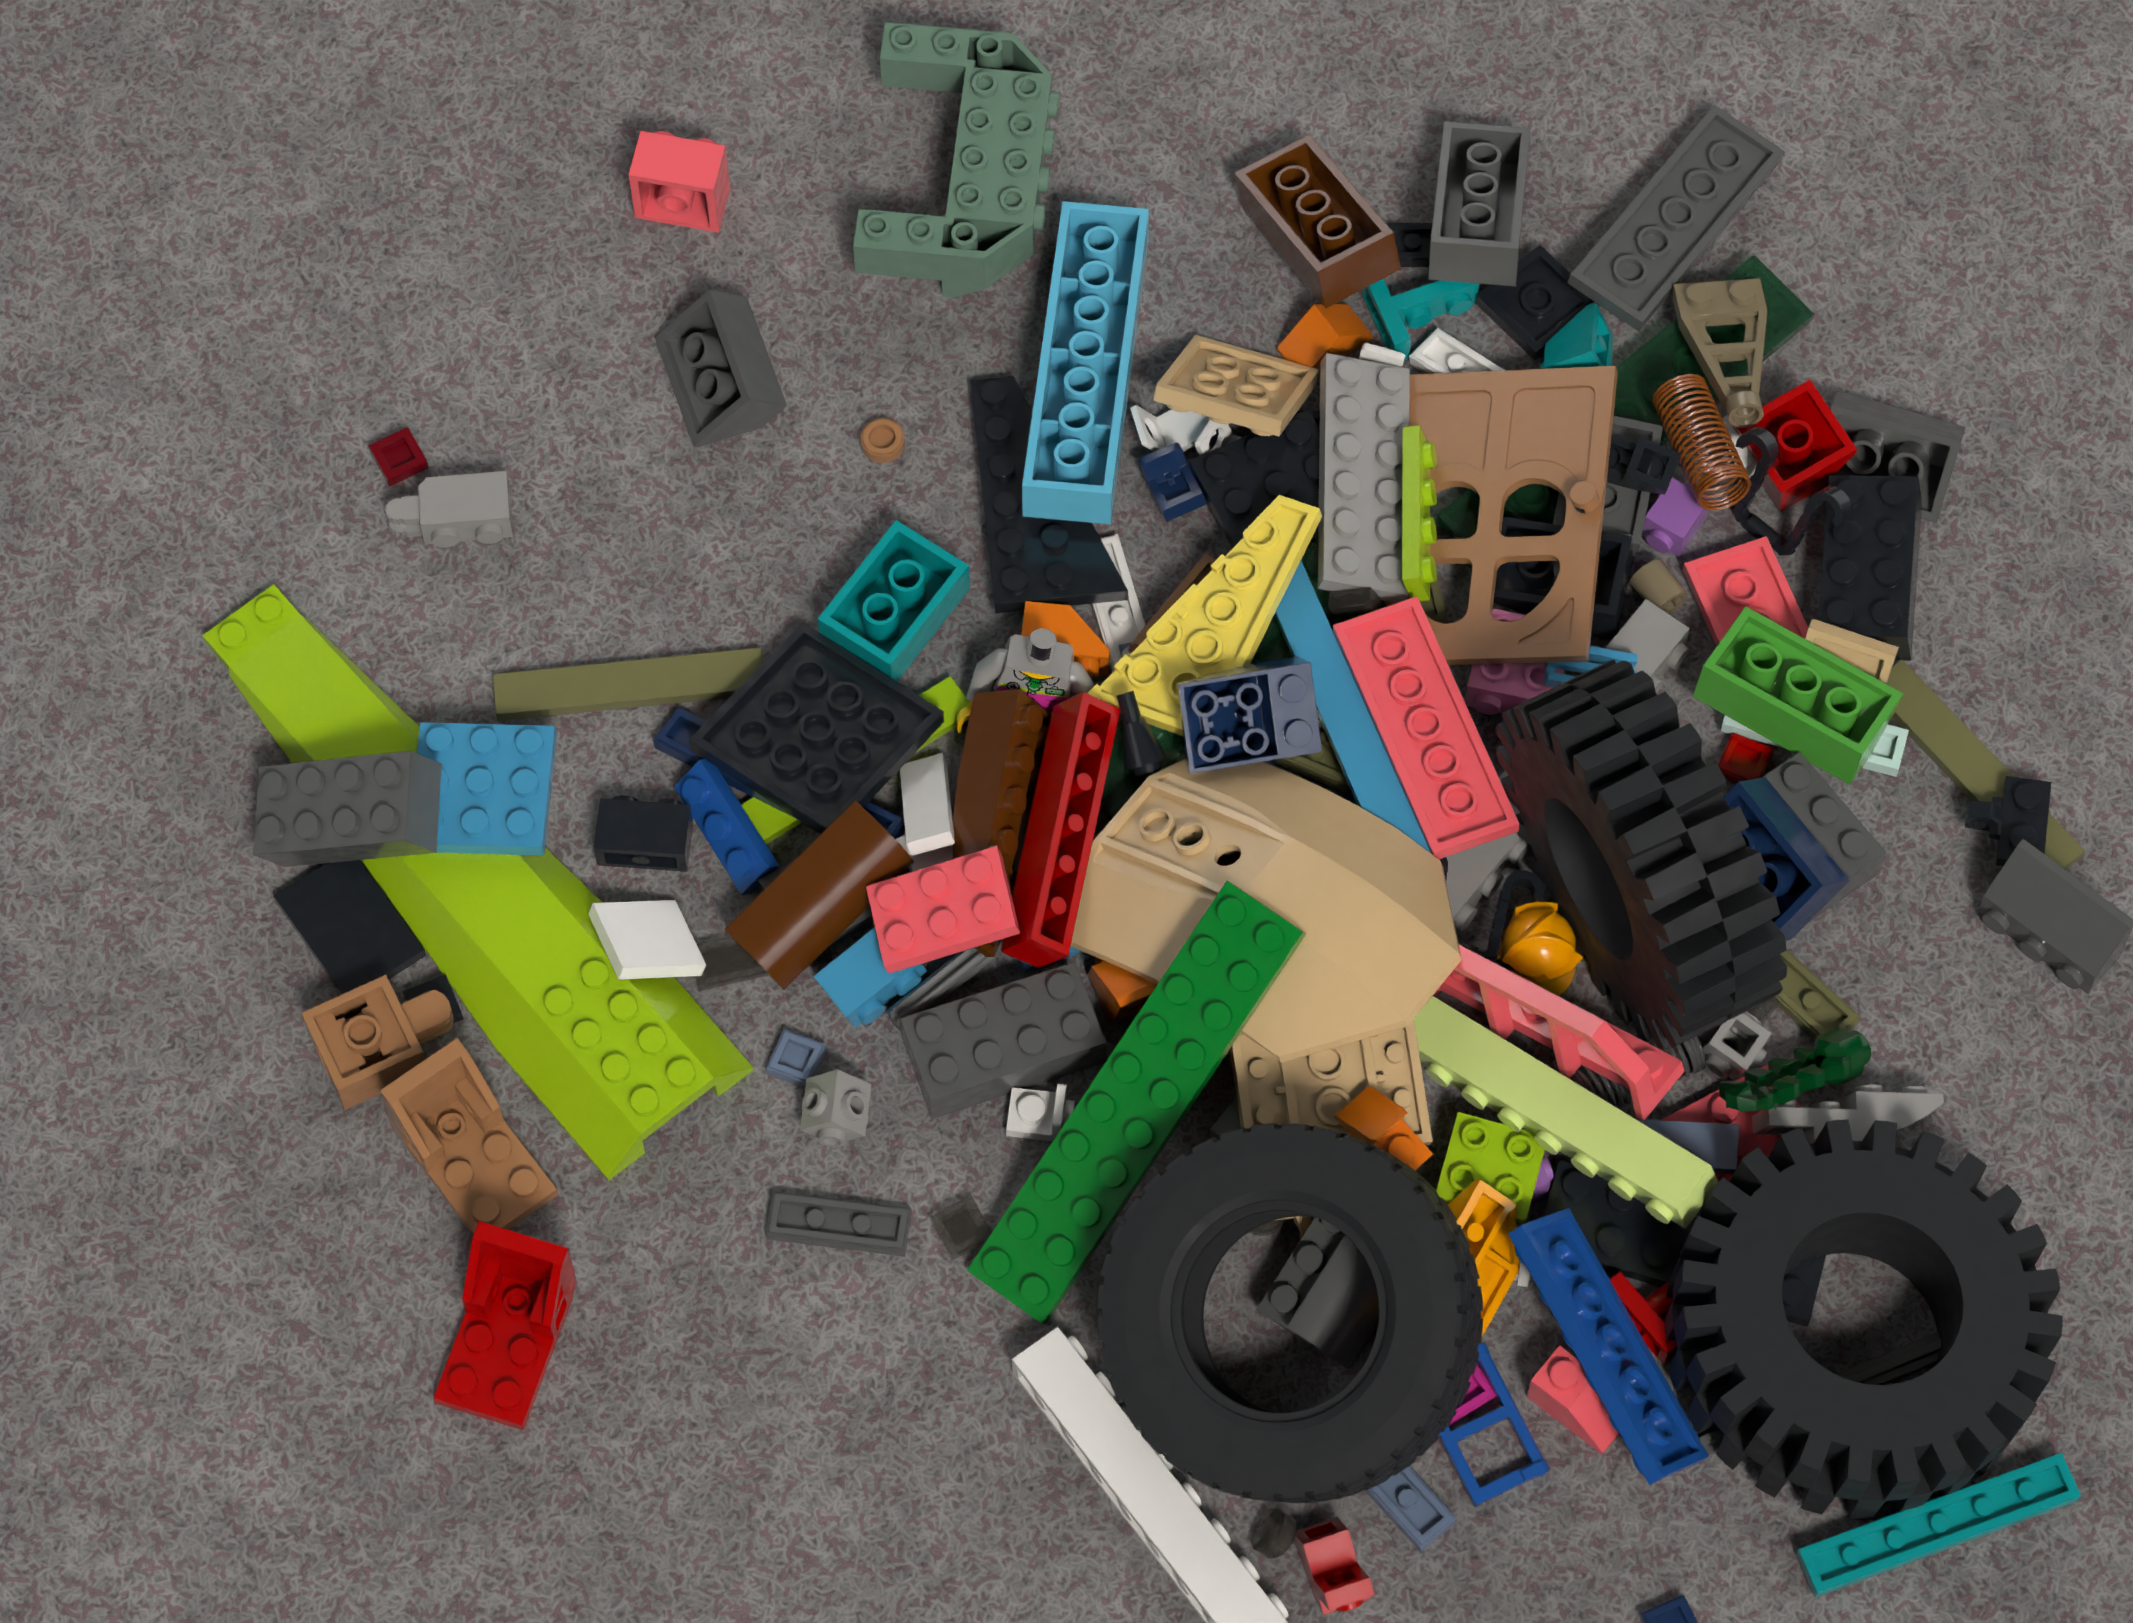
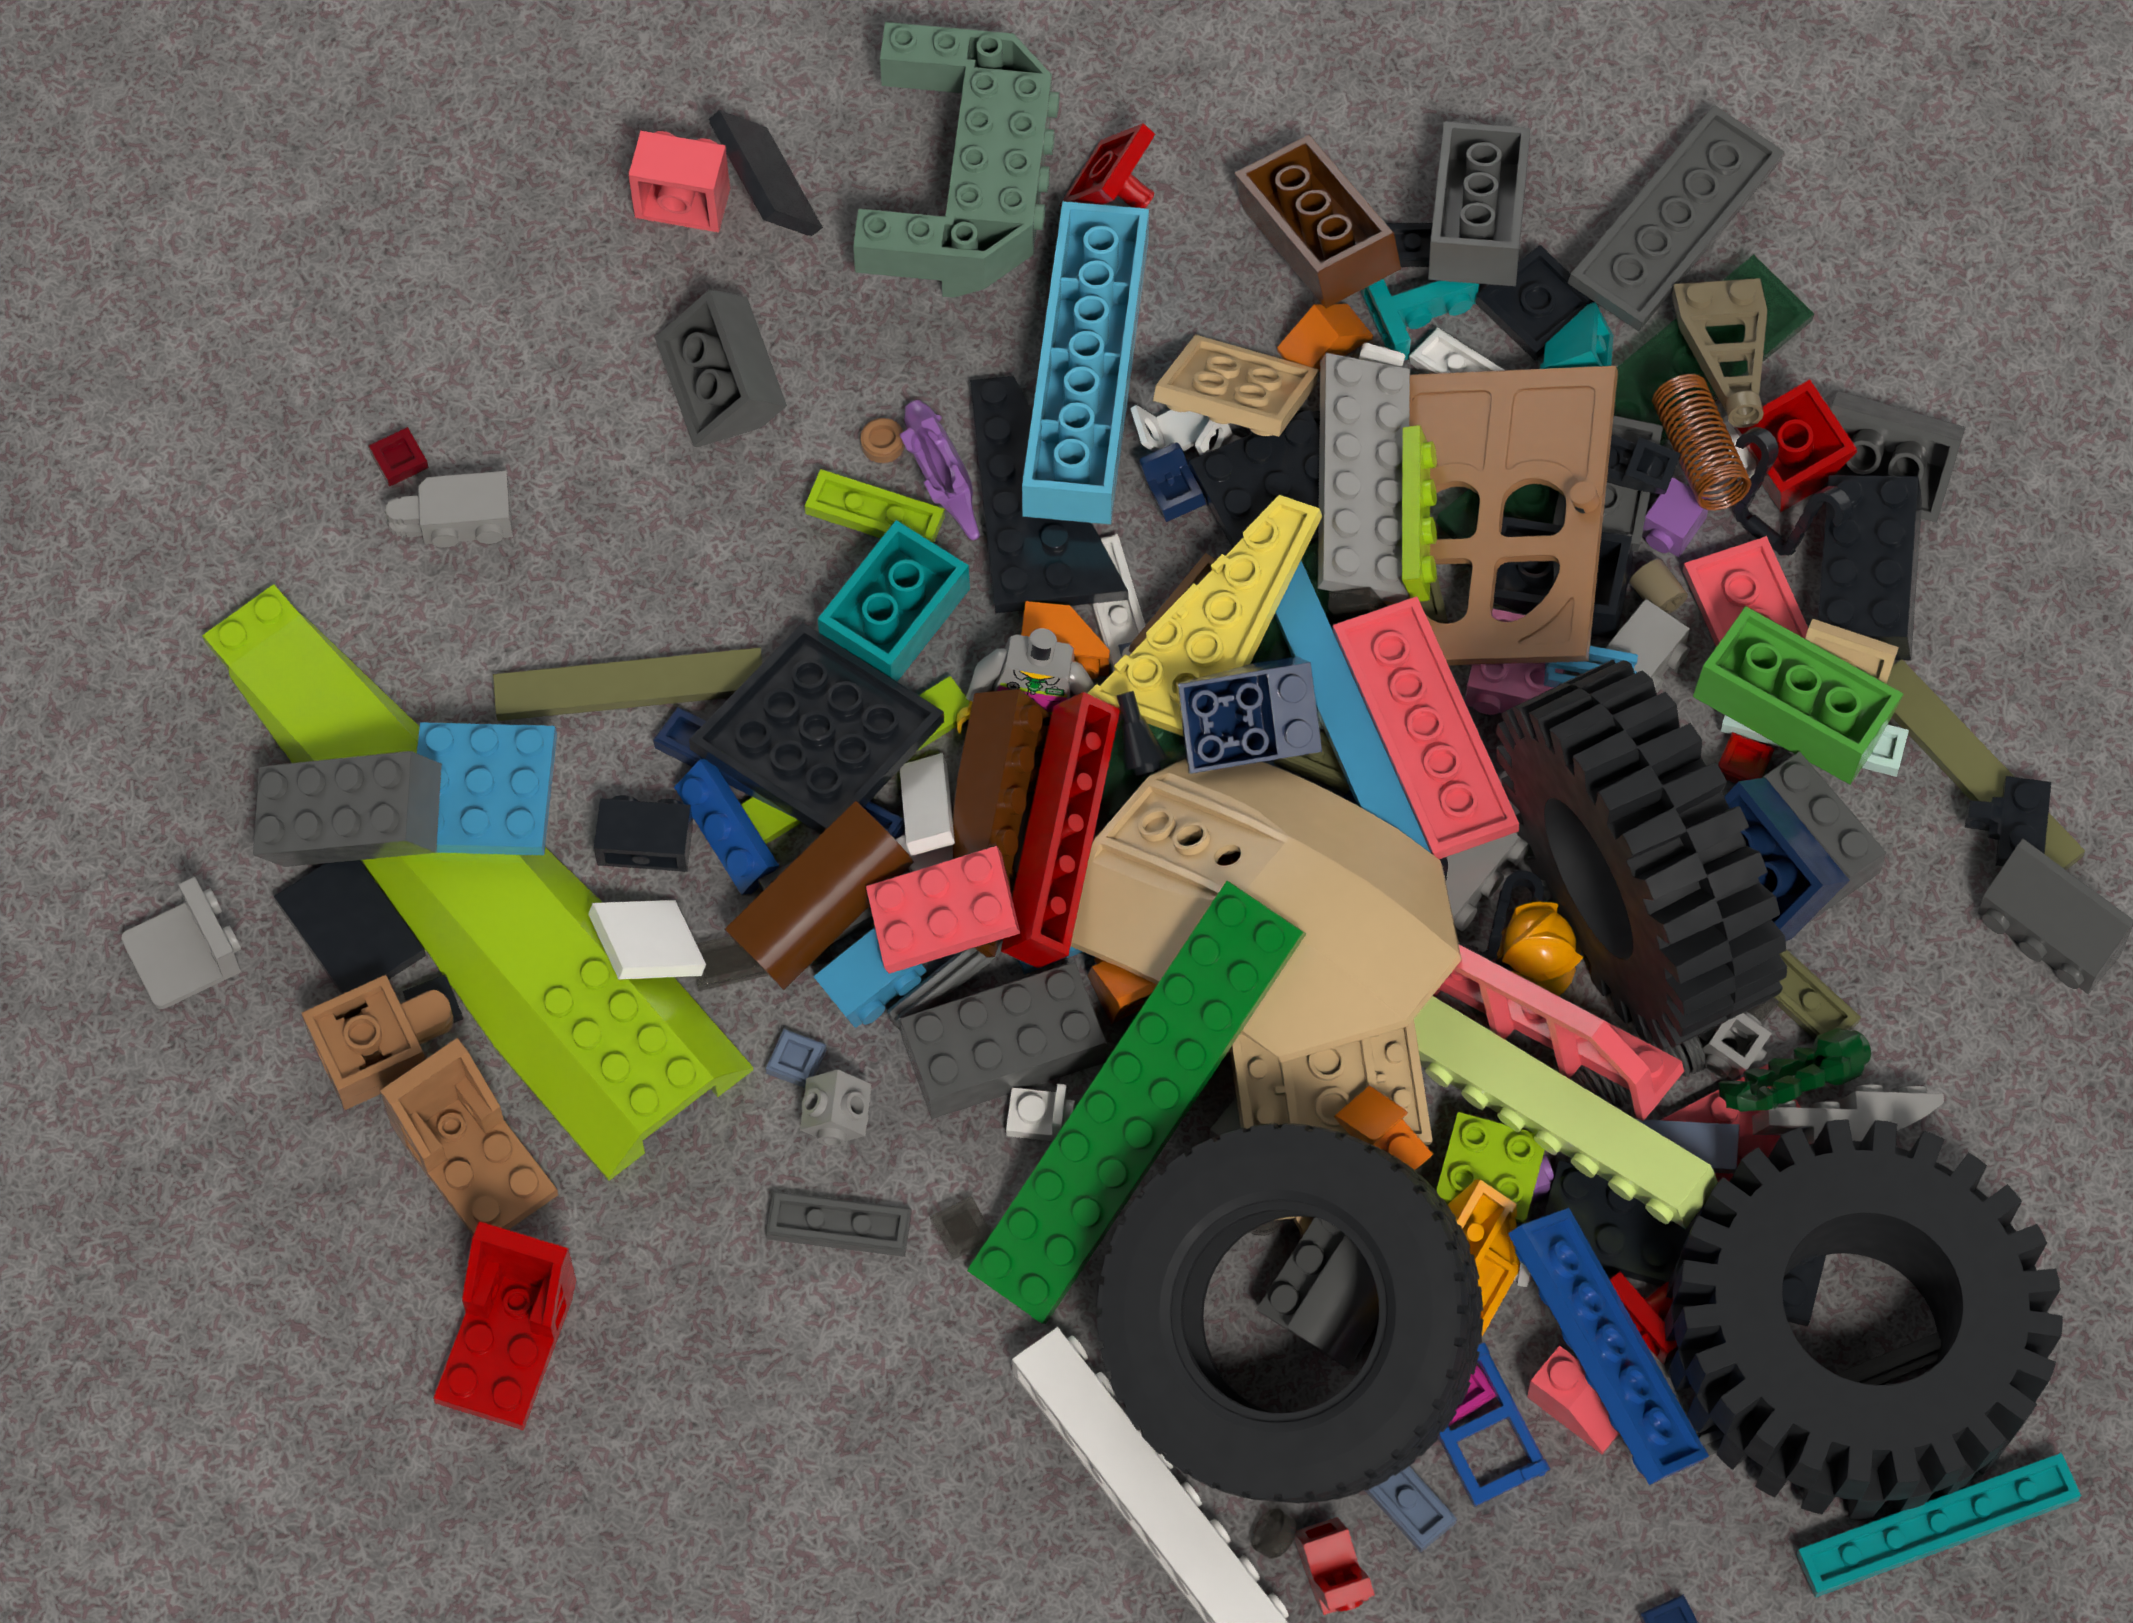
(183, 948): none -> light grey bracket
(765, 173): none -> black tile
(870, 507): none -> lime plate
(940, 464): none -> medium lavender animal
(1110, 170): none -> red tile

